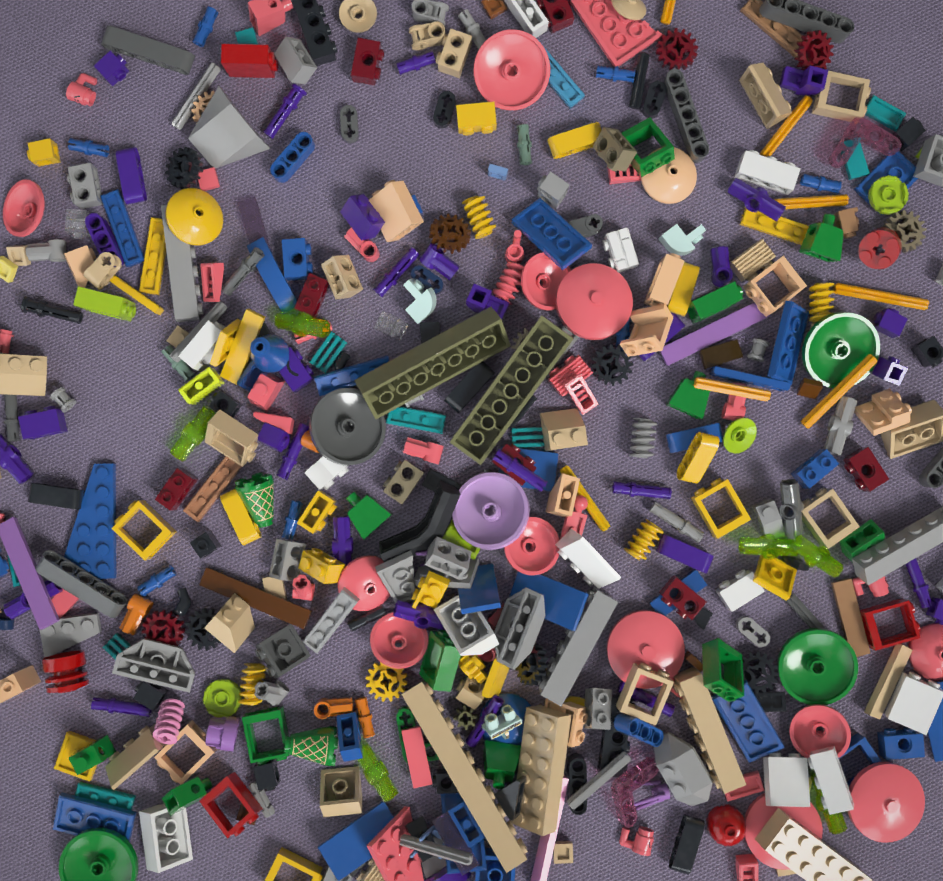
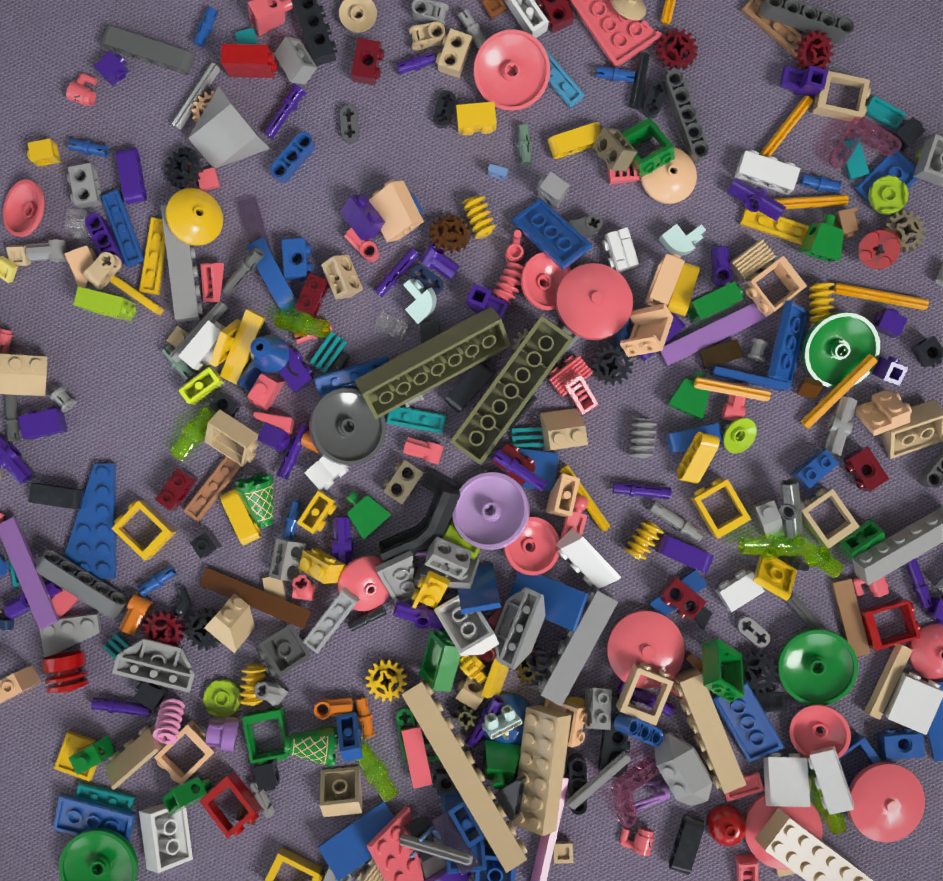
(43, 309): black pin -> none
(391, 630): coral dish -> none
(765, 94): tan slope -> none

